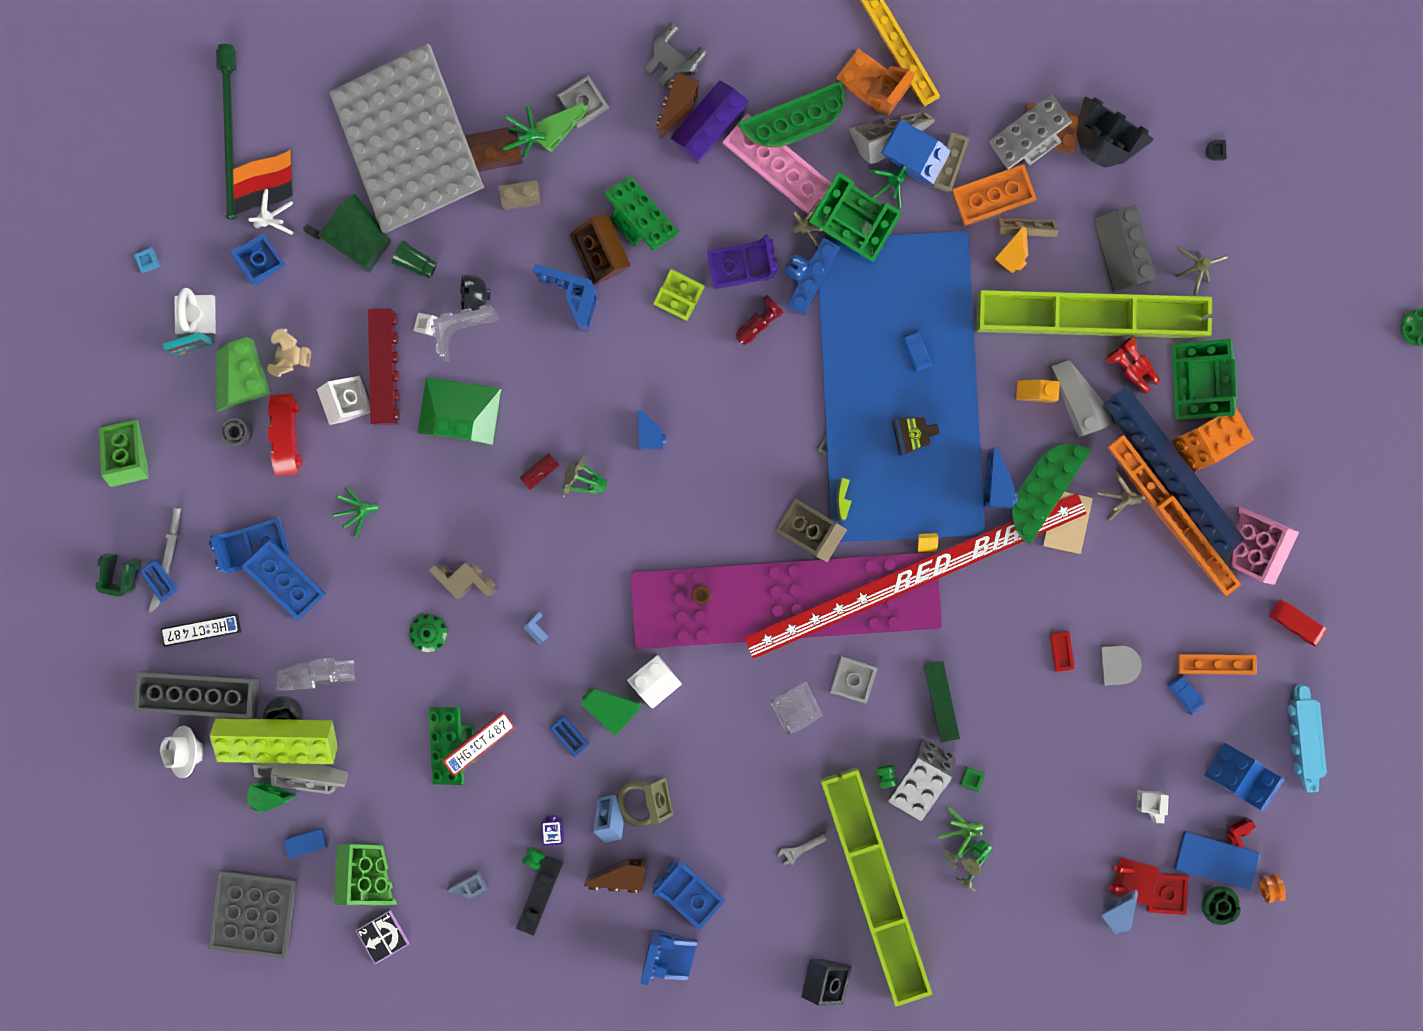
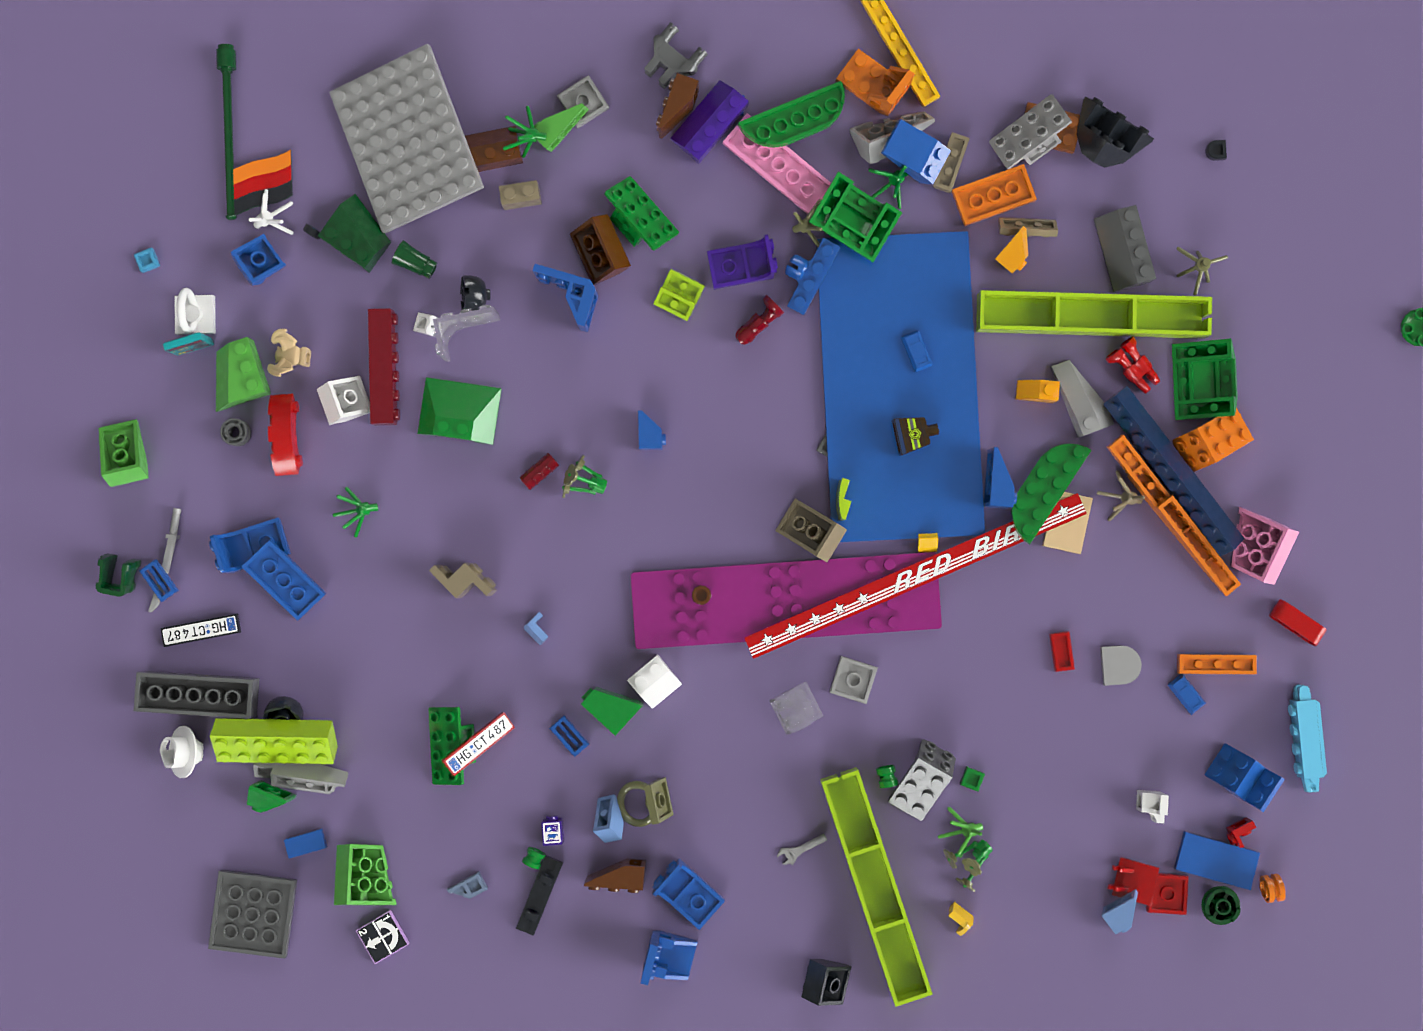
(310, 673): clear slope -> none
(437, 630): green dish -> none
(941, 701): dark green slope -> none
(962, 917): none -> yellow tile

